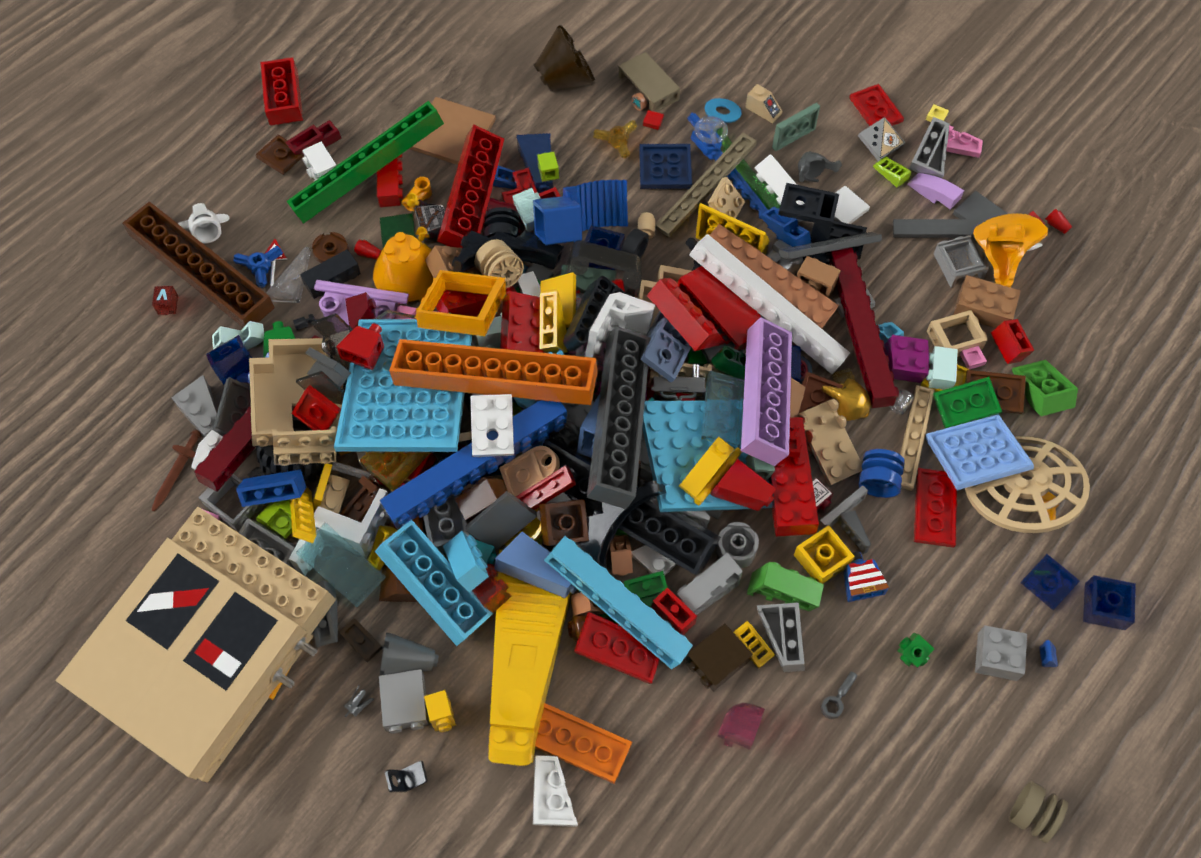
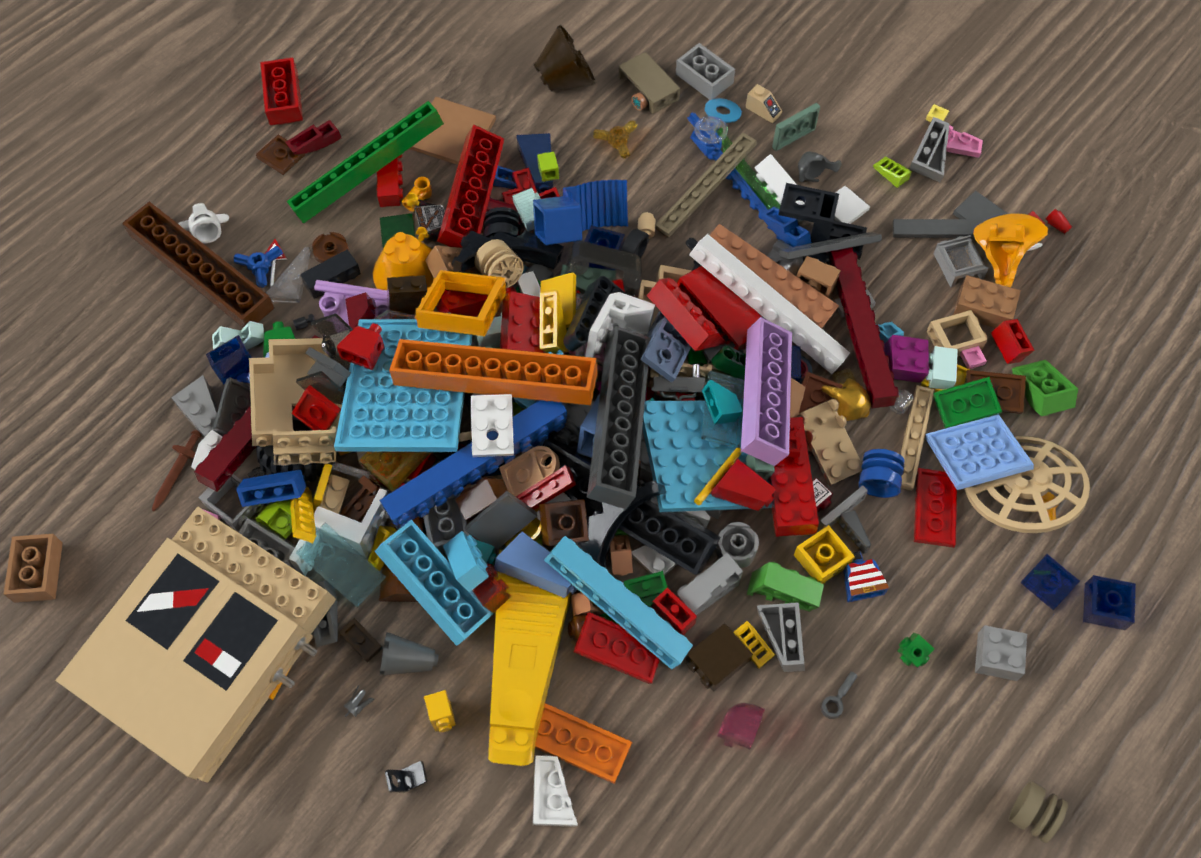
(33, 568): none -> medium nougat brick
(165, 300): clear red brick -> none
(317, 160): white brick -> none
(366, 249): red cone -> none
(403, 701): light grey brick -> none
(405, 293): none -> dark brown brick
(653, 119): red tile -> none
(665, 166): dark blue plate -> none
(705, 71): none -> light grey brick
(706, 467): yellow slope -> none
(710, 218): yellow slope -> none
(721, 403): none -> teal slope
(726, 199): tan plate -> none
(875, 105): red tile -> none
(881, 139): tile -> none
(936, 189): lavender slope -> none
(1048, 654): blue slope -> none

